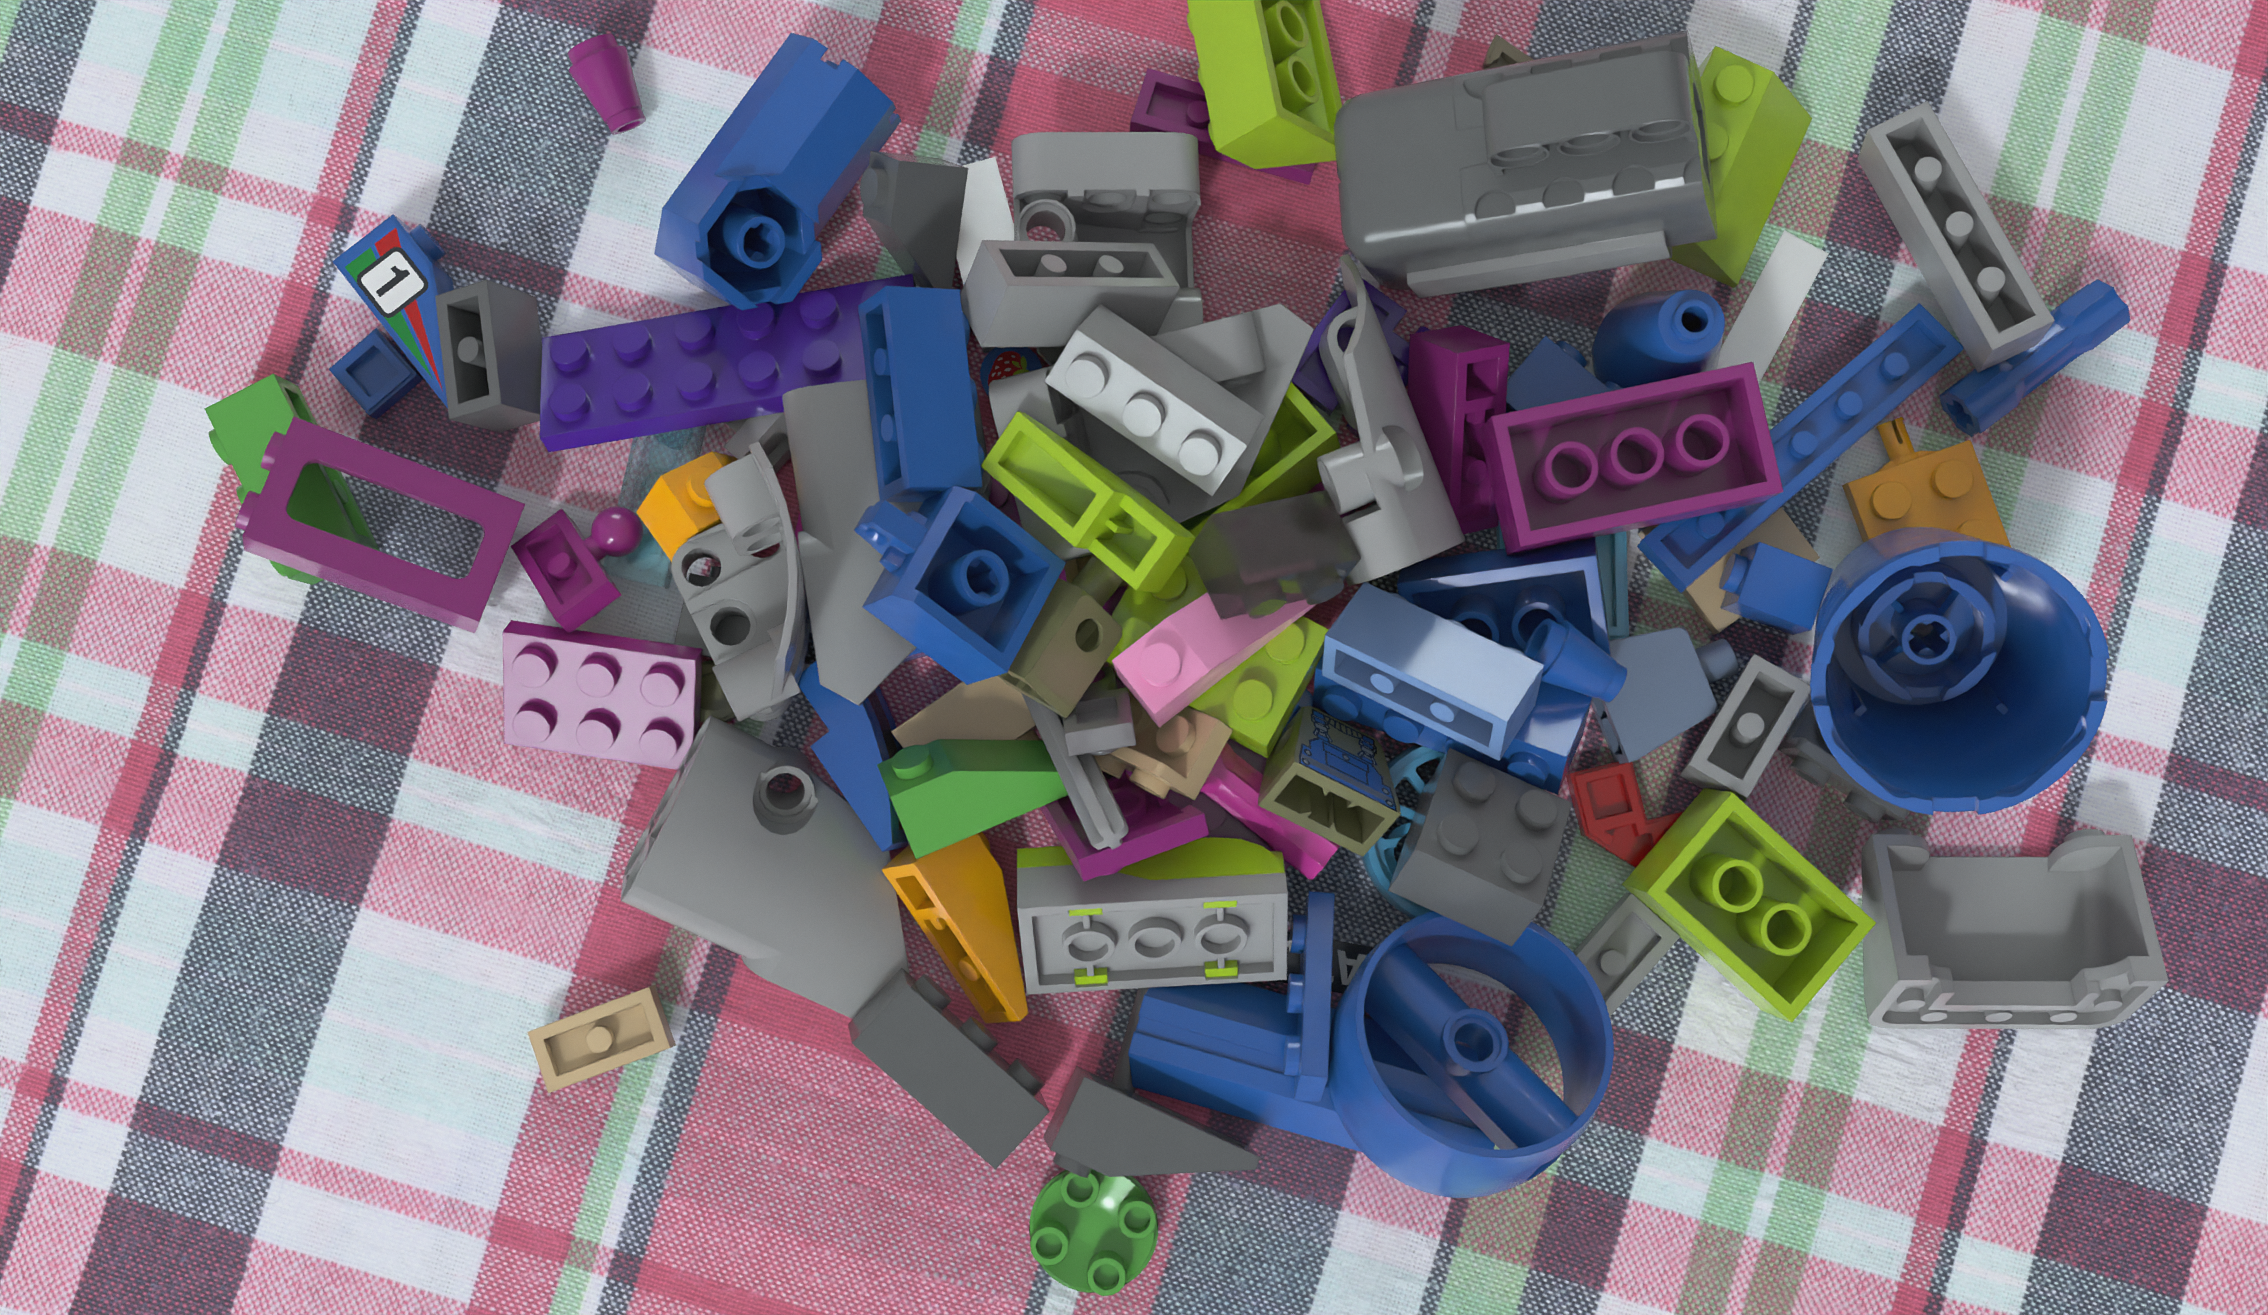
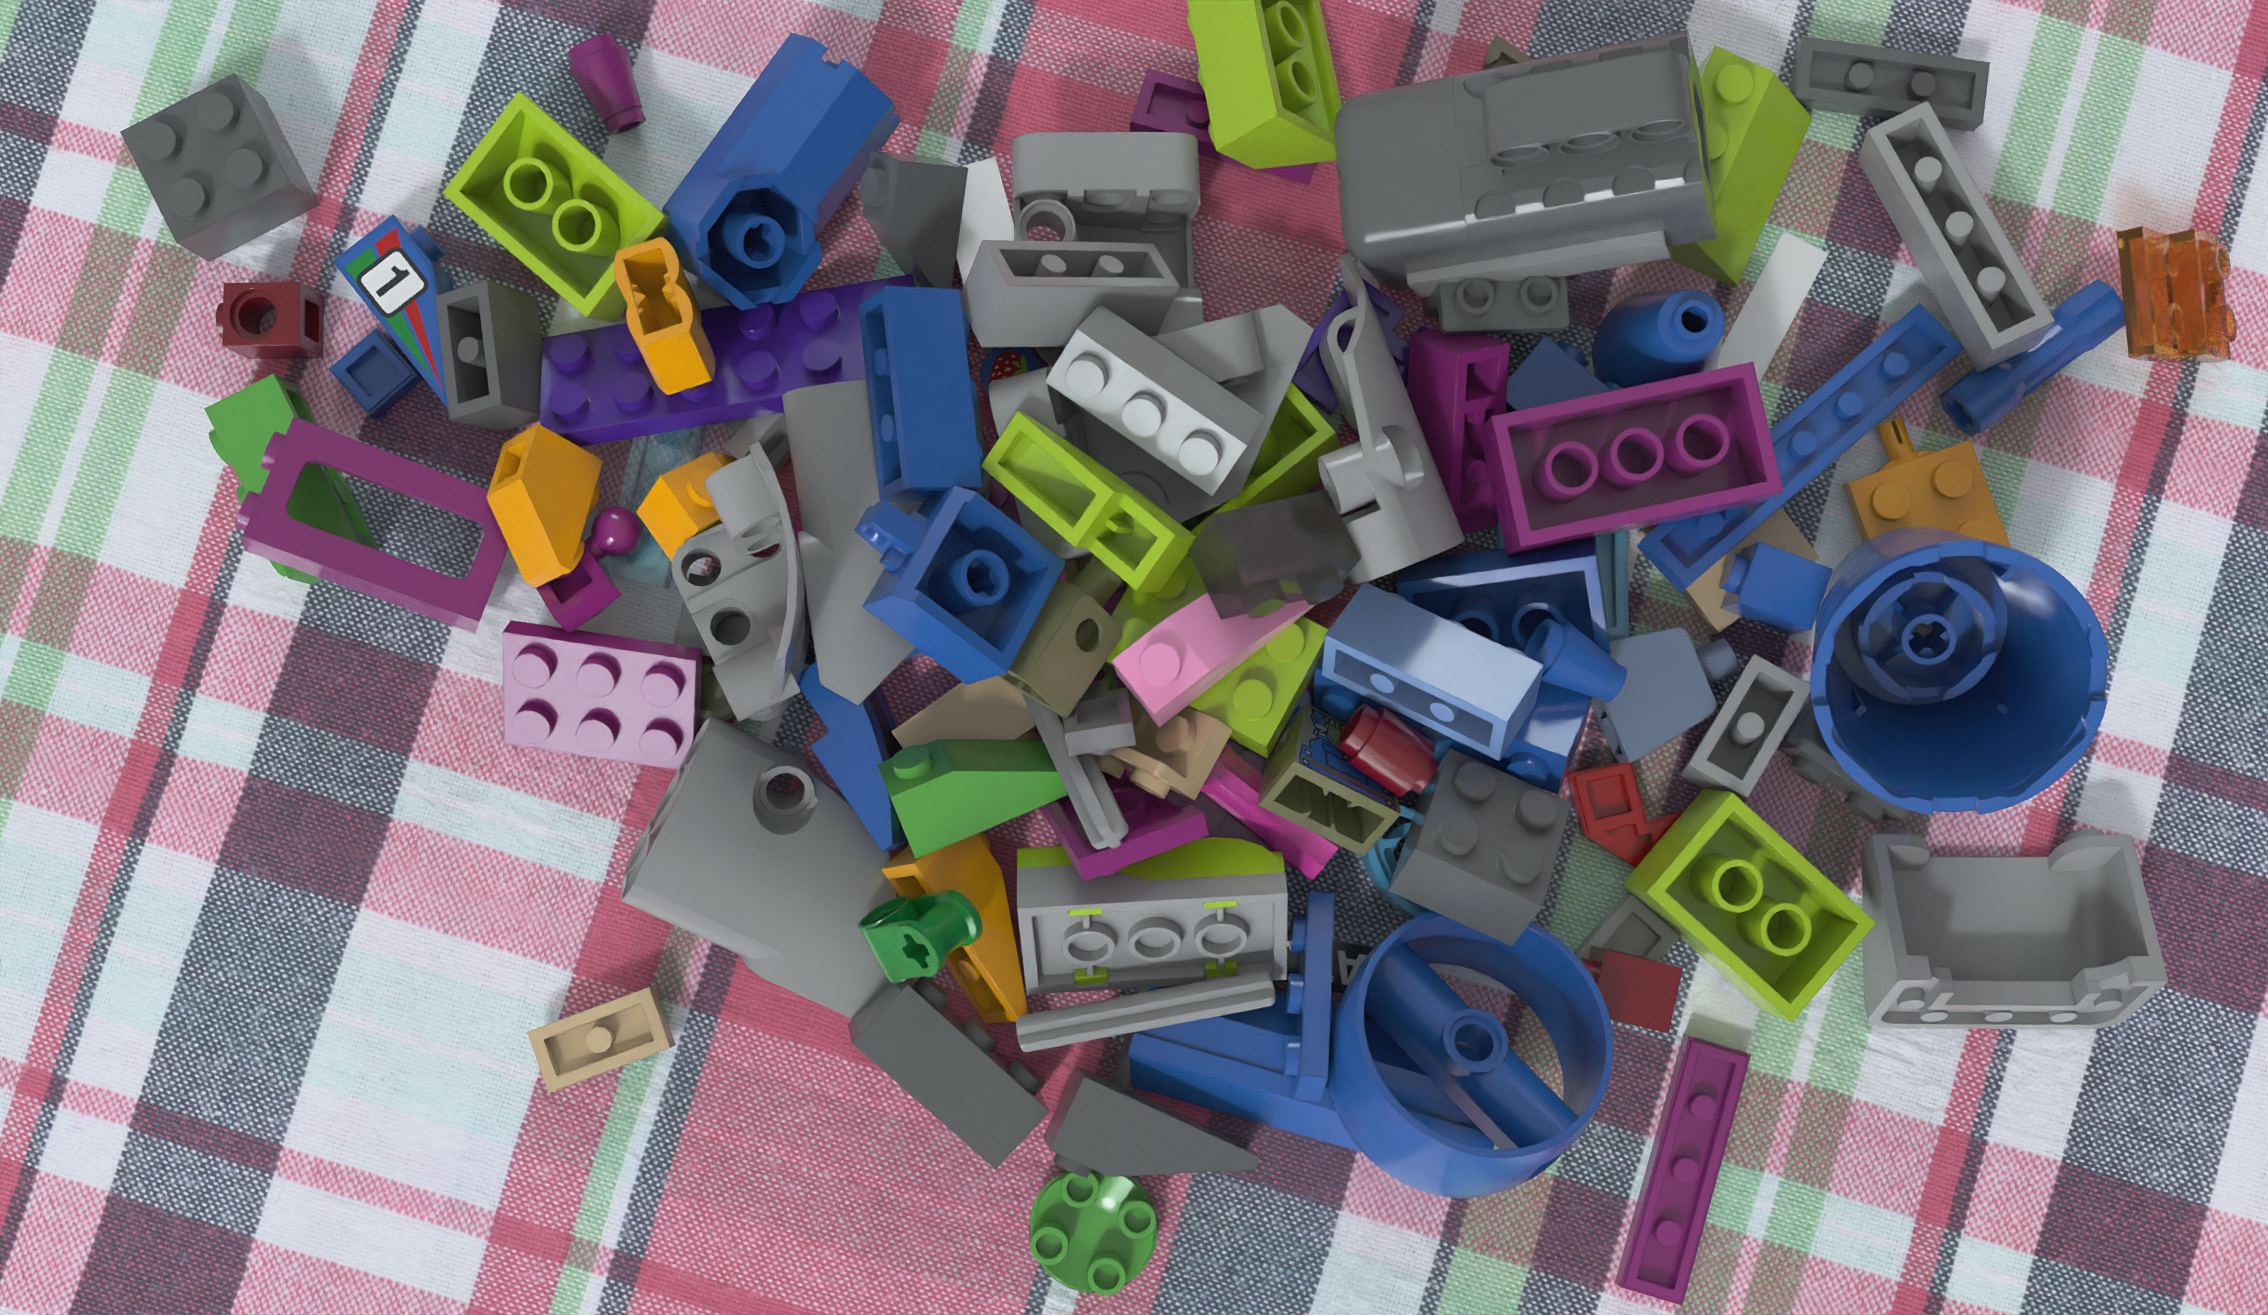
(219, 168): none -> dark grey piece
(298, 323): none -> dark red brick
(542, 501): none -> light orange slope
(555, 206): none -> lime slope
(664, 315): none -> light orange brick
(918, 932): none -> green piece
(1145, 1010): none -> light grey axle
(1388, 750): none -> dark red brick
(1500, 306): none -> dark grey bracket
(1635, 987): none -> dark red brick
(1682, 1169): none -> magenta tile
(1888, 82): none -> dark grey plate
(2175, 296): none -> clear orange slope

